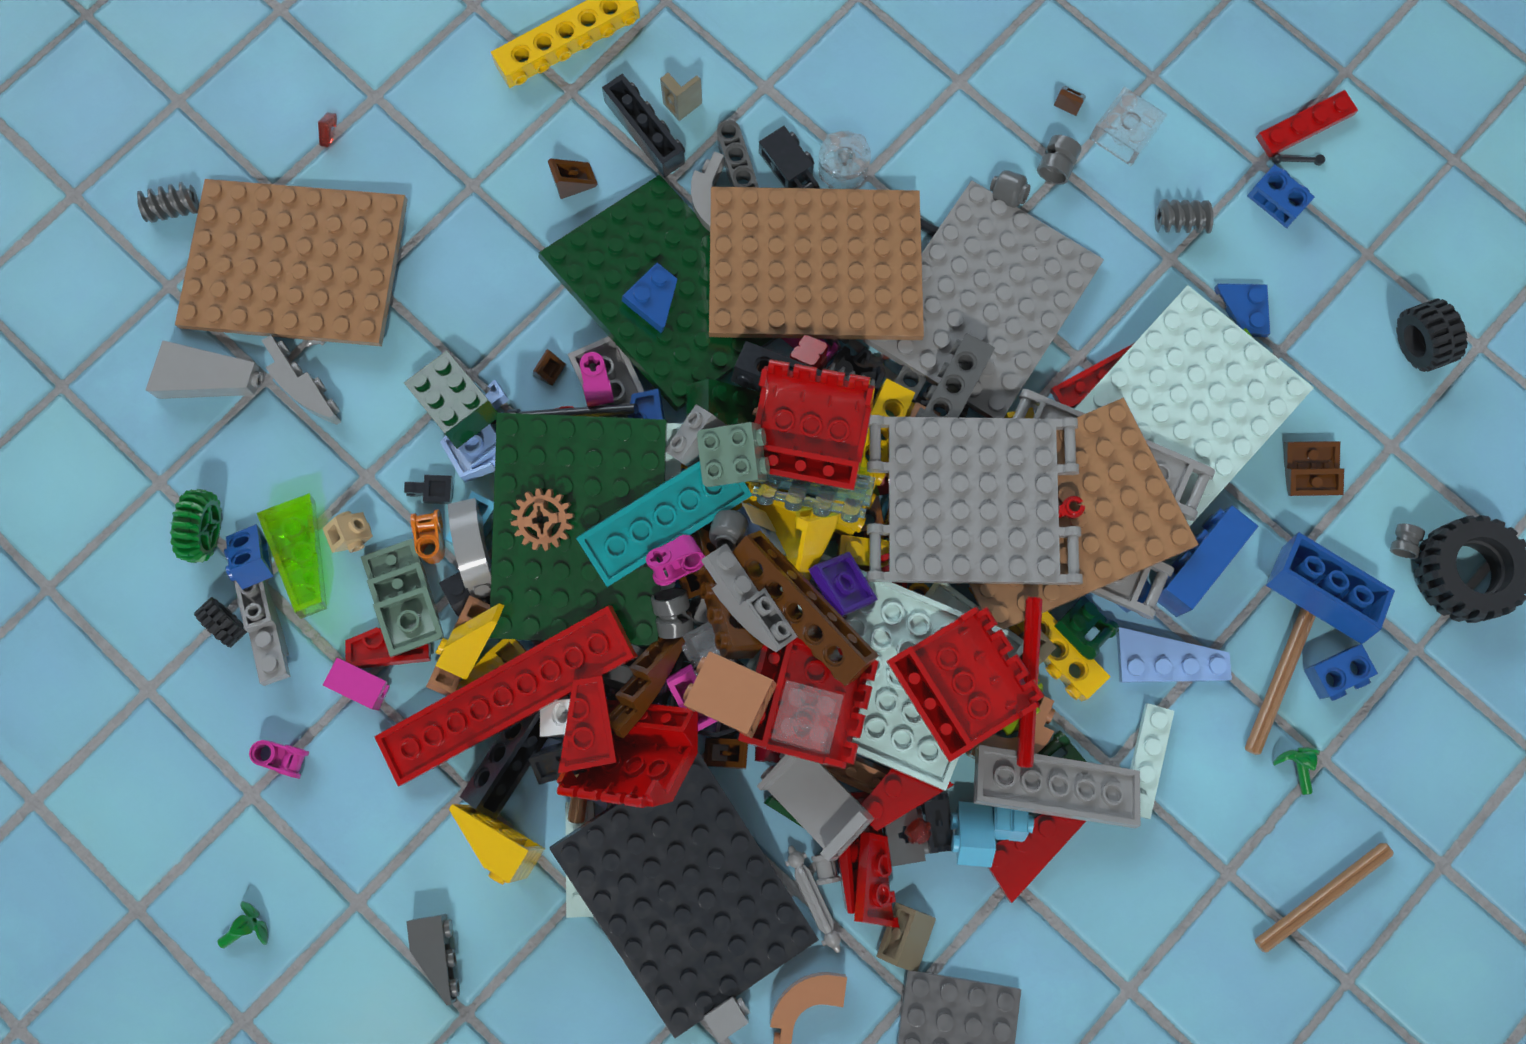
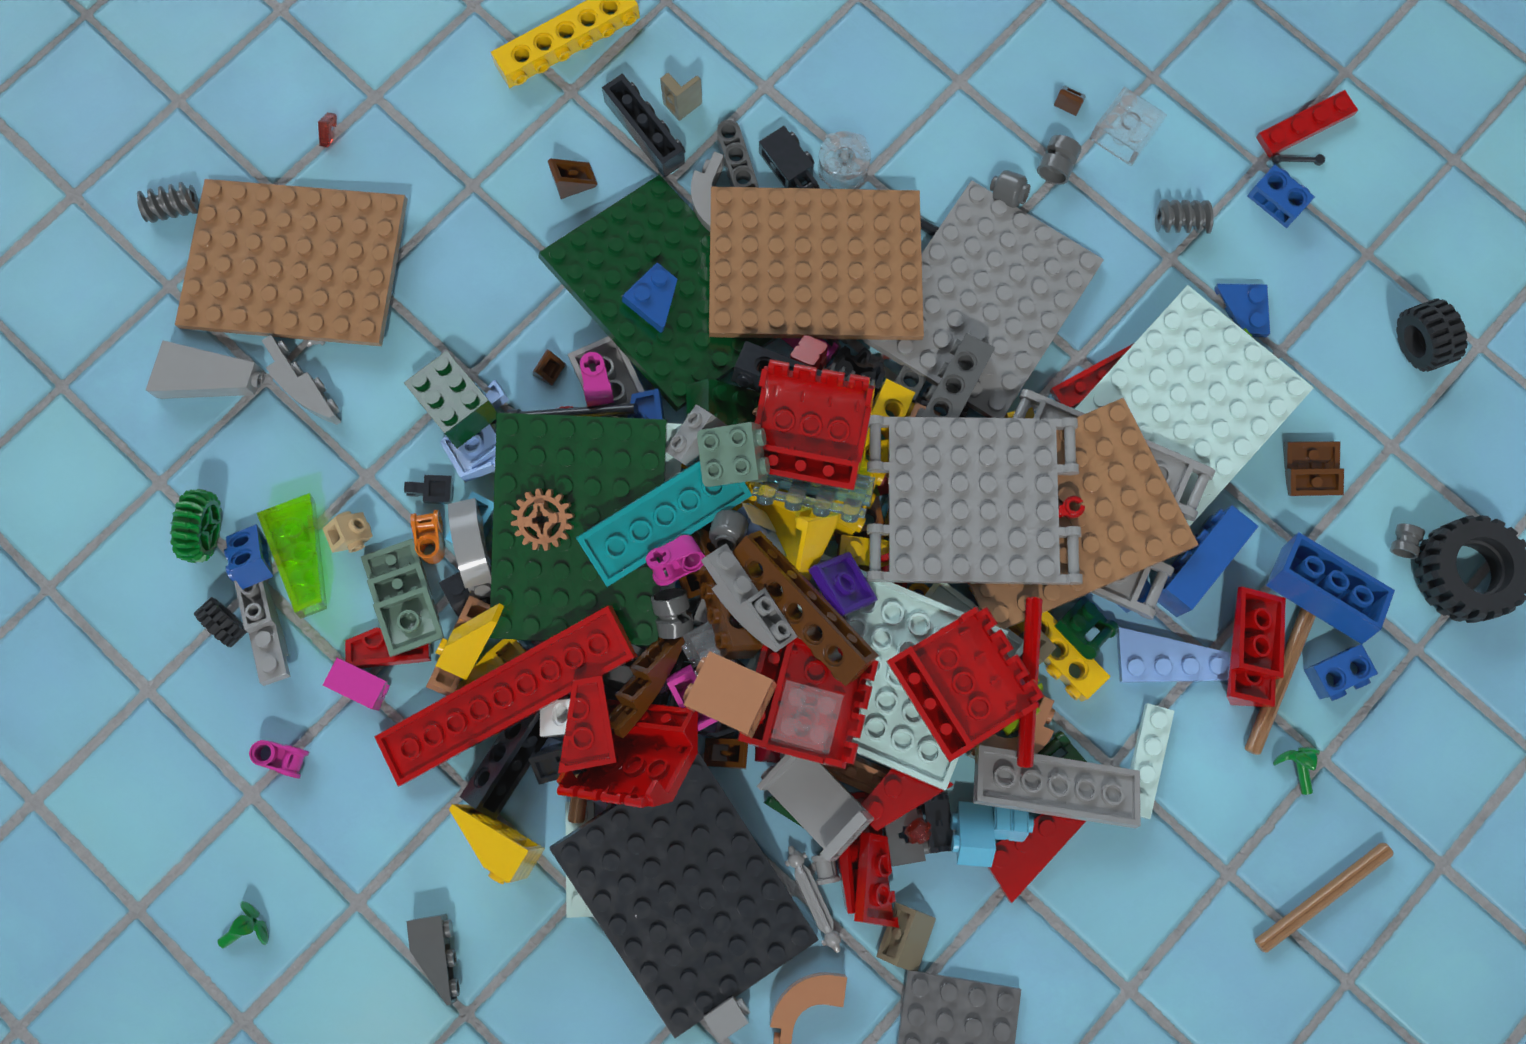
(1256, 648): none -> red slope

